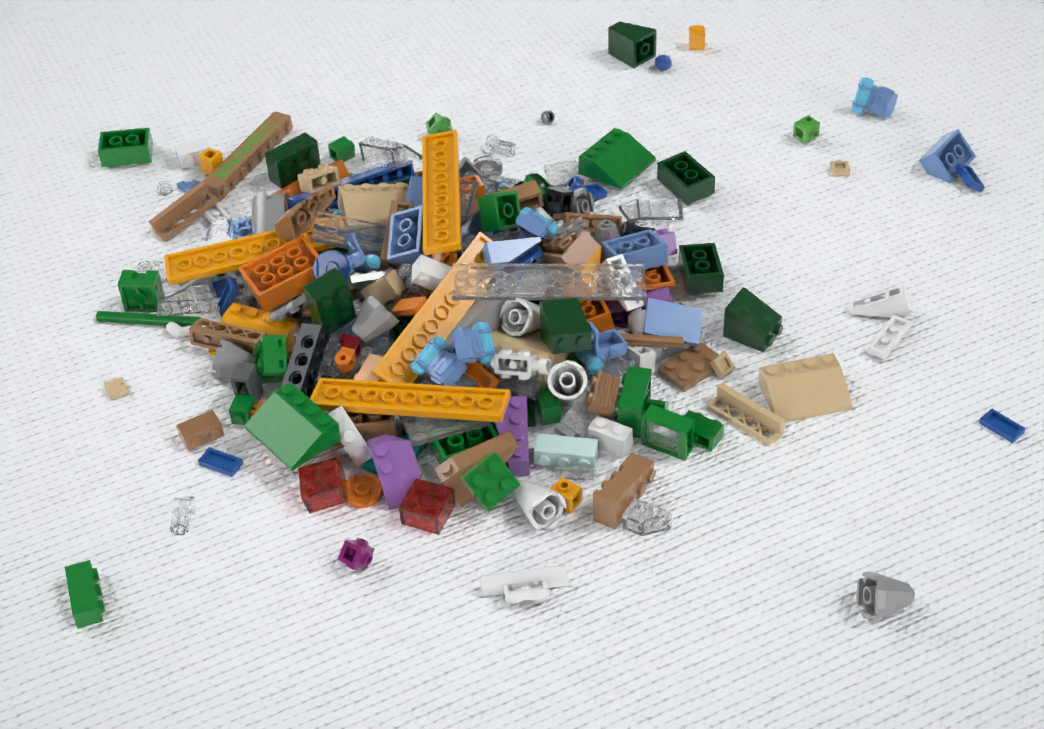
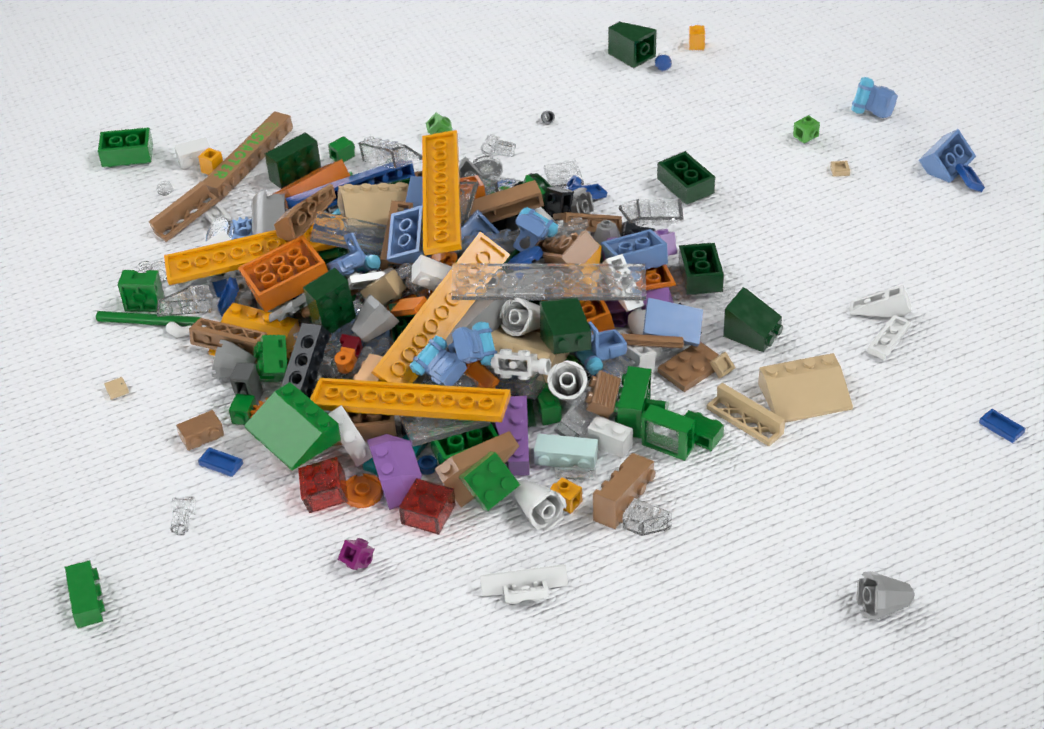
(186, 186): medium blue tile -> none
(315, 179): tan brick -> none
(330, 260): tile -> none
(427, 464): none -> blue tile
(499, 211): green brick -> none
(508, 250): slope -> none
(615, 159): green slope -> none

